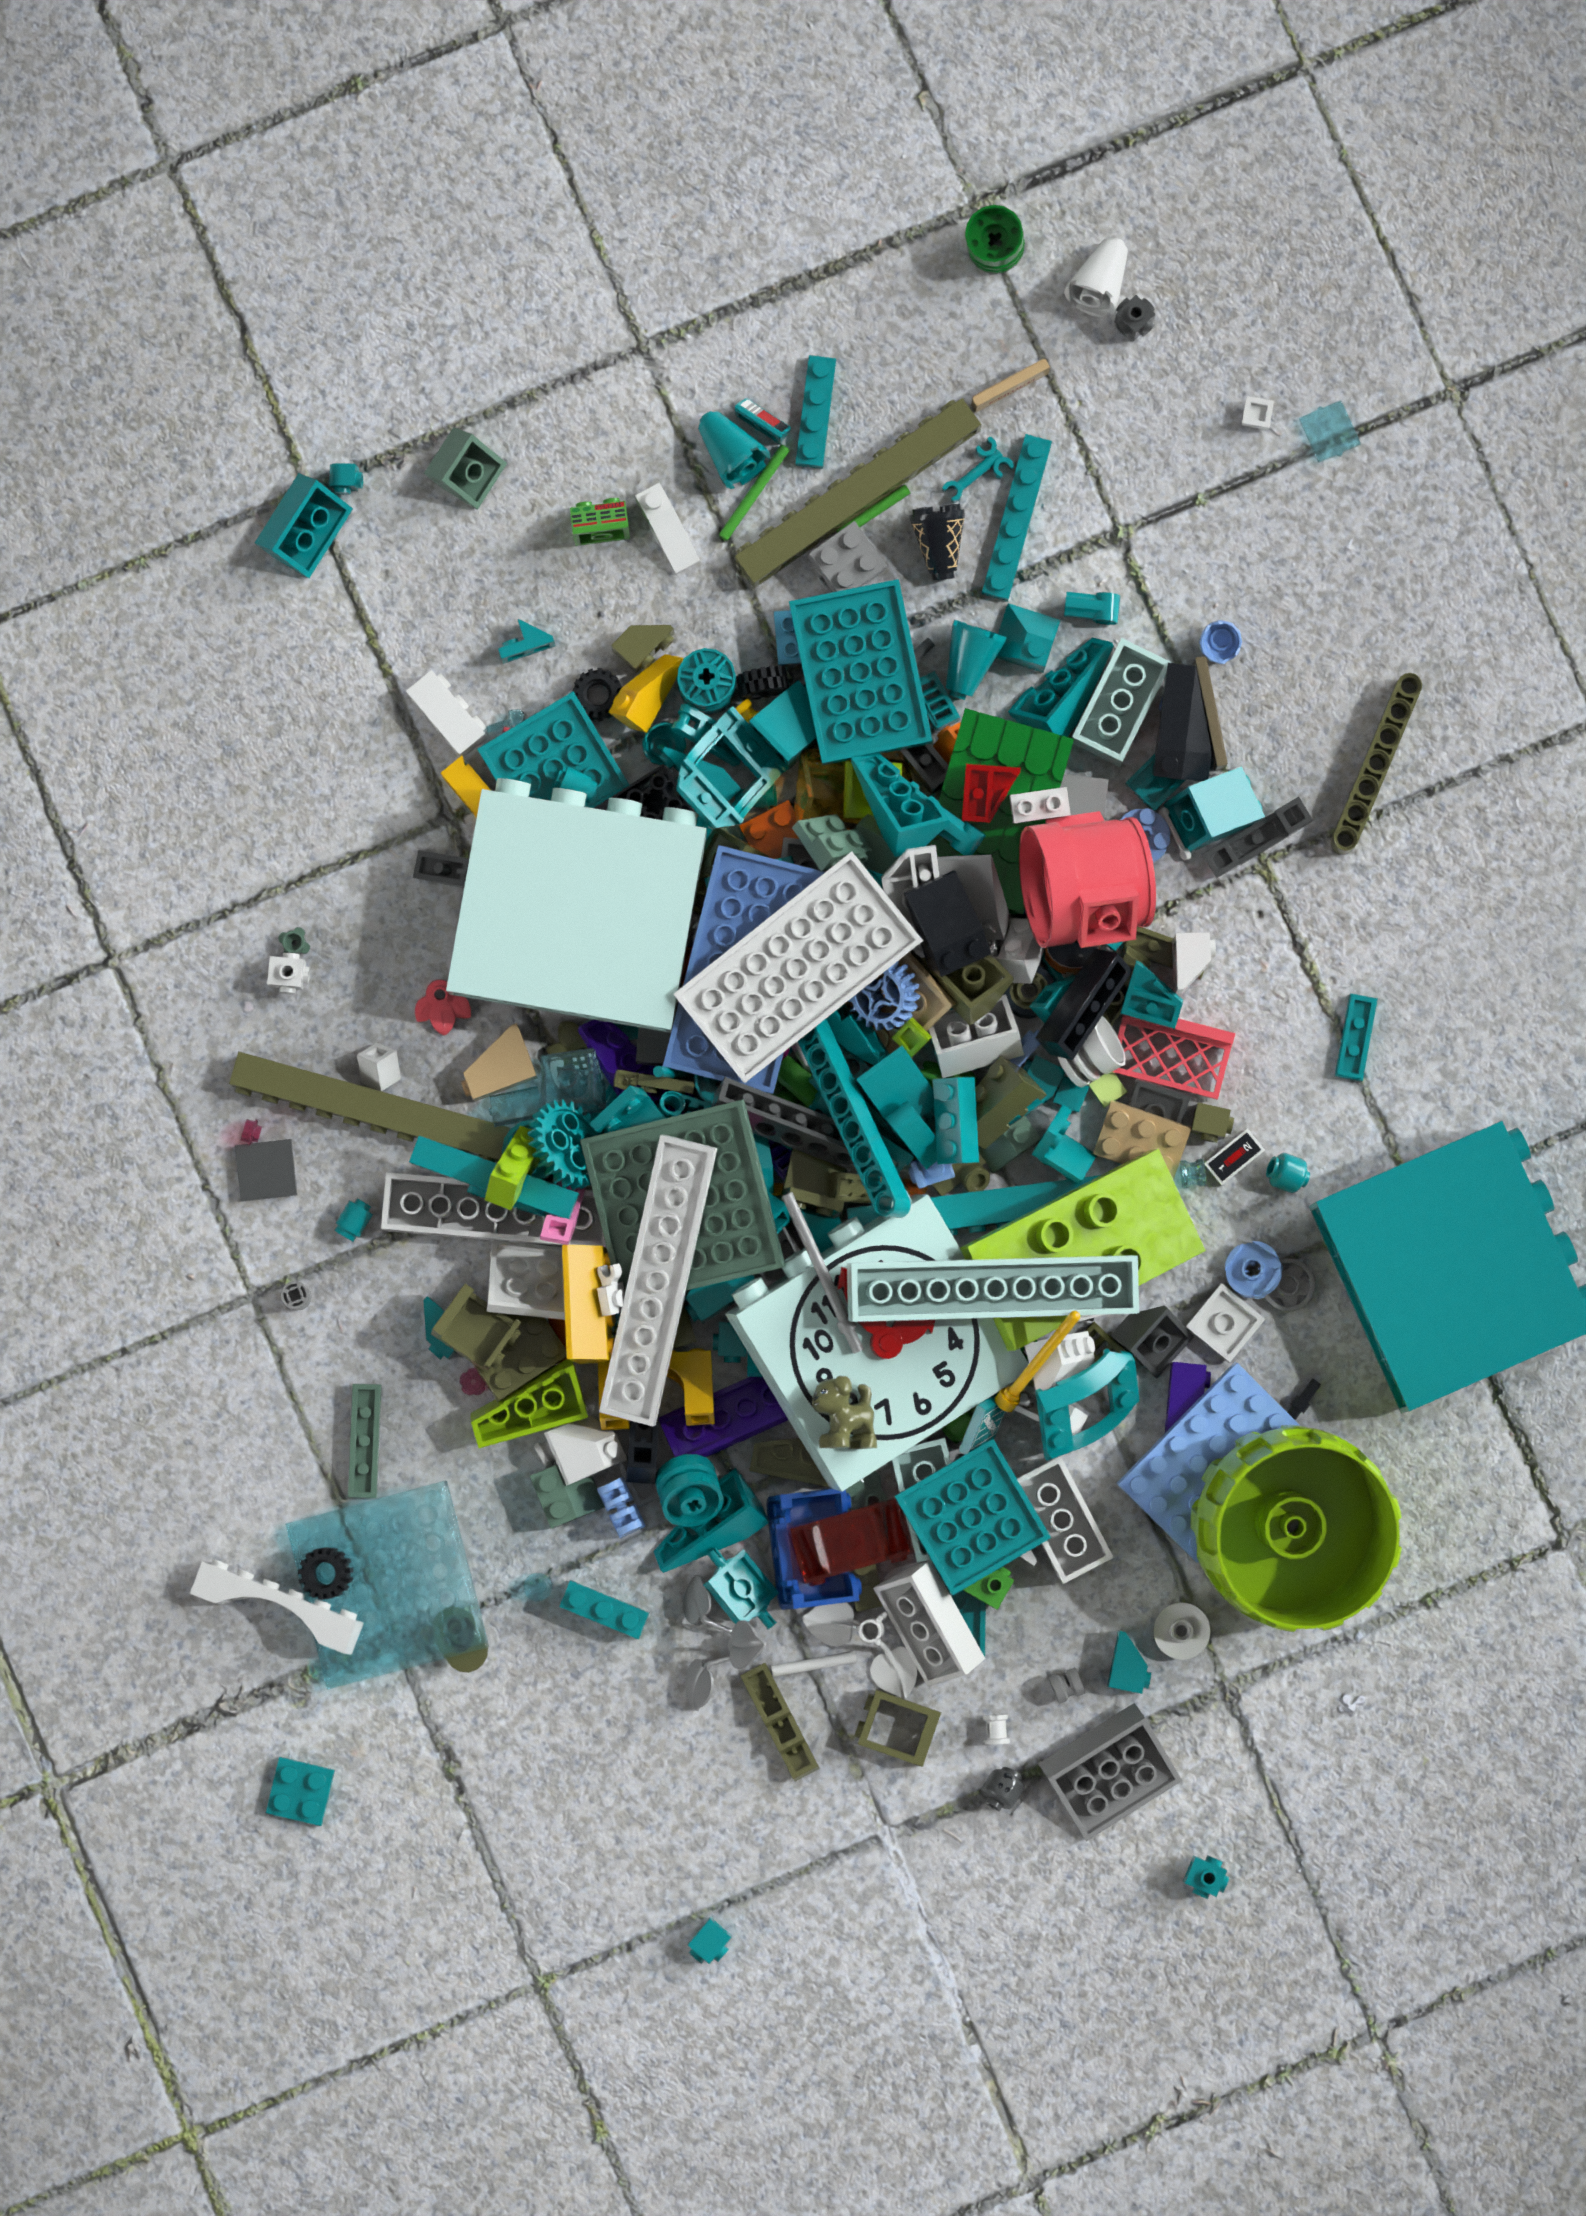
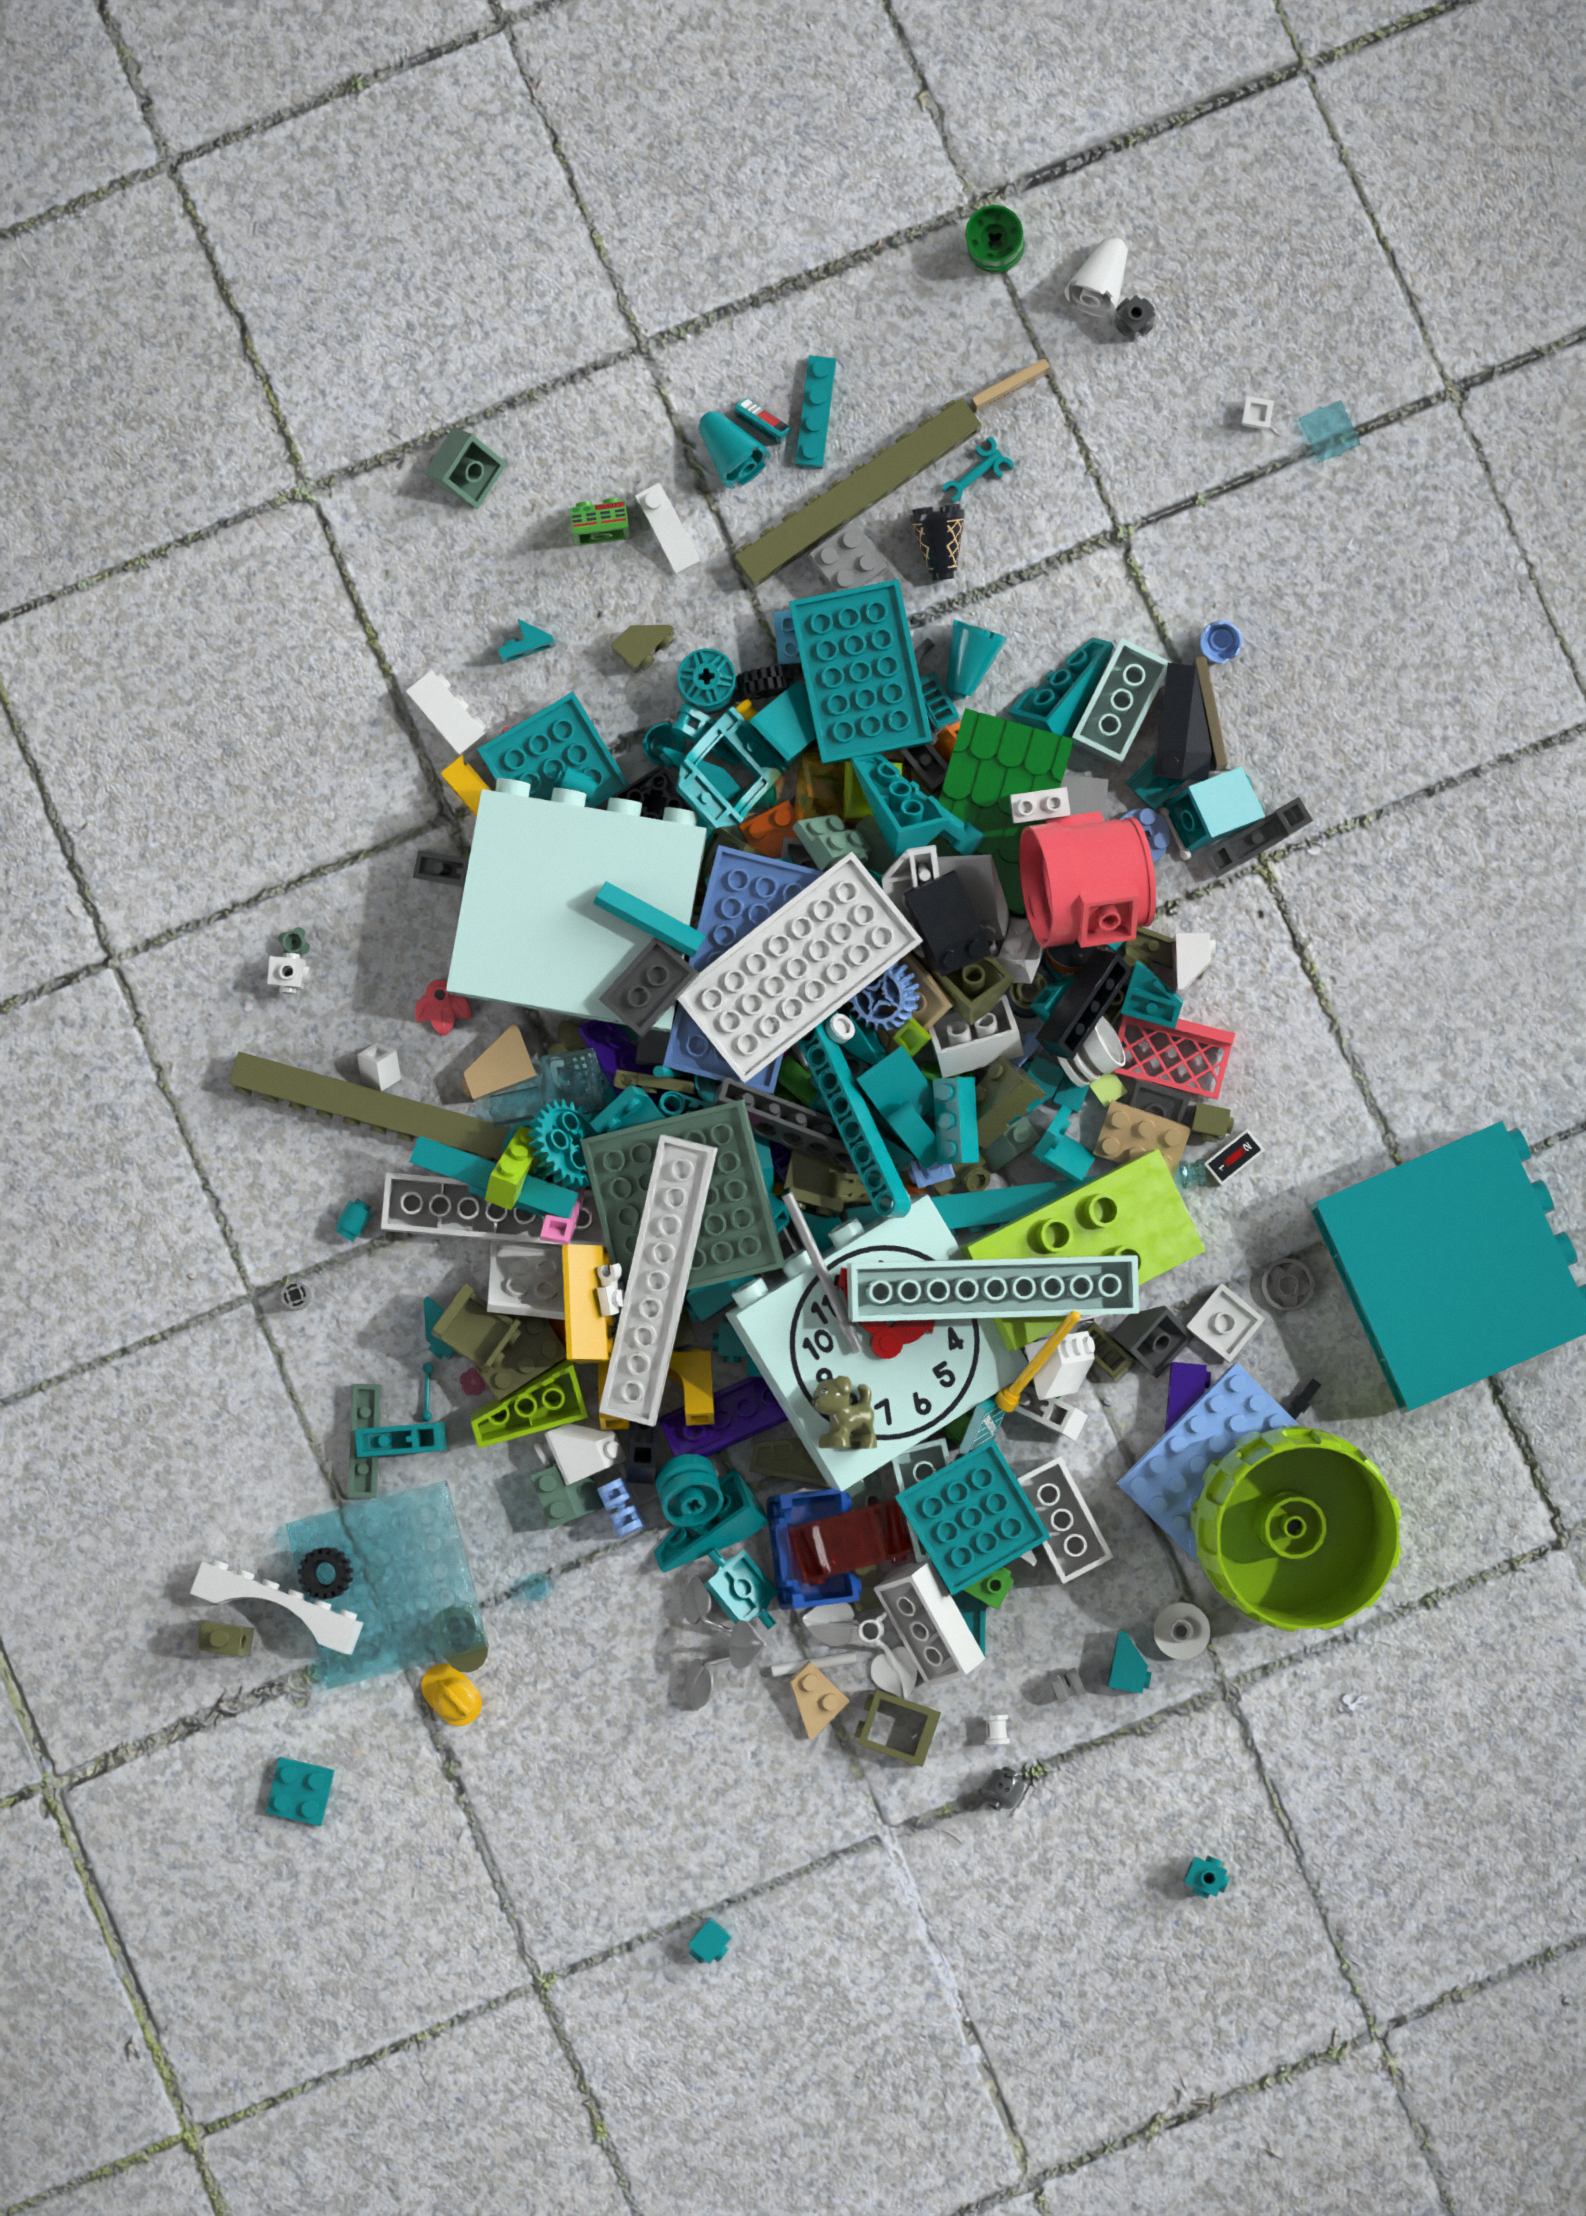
(225, 1638): none -> olive torso
(251, 1131): clear pink plate -> none
(266, 1170): dark grey tile -> none
(303, 525): teal slope -> none
(345, 478): teal plate -> none
(401, 1439): none -> teal slope
(427, 1369): none -> teal hinge
(451, 1695): none -> yellow piece
(515, 717): clear light blue hand -> none
(592, 678): black tyre -> none
(604, 1609): teal brick -> none
(644, 695): yellow slope -> none
(649, 919): none -> teal tile
(649, 986): none -> dark grey plate
(754, 492): bright green bar -> none
(779, 1722): olive slope -> none
(816, 1698): none -> tan wing
(840, 1028): none -> white tile
(879, 507): bright green bar -> none
(985, 790): red wing -> none
(1016, 517): teal plate -> none
(1028, 637): teal slope -> none
(1100, 608): teal piece -> none
(1110, 1771): light grey slope -> none
(1113, 1370): teal wedge -> none
(1249, 1254): light blue plate -> none
(1287, 1172): teal head -> none
(1356, 1037): teal tile -> none
(1378, 750): olive beam -> none

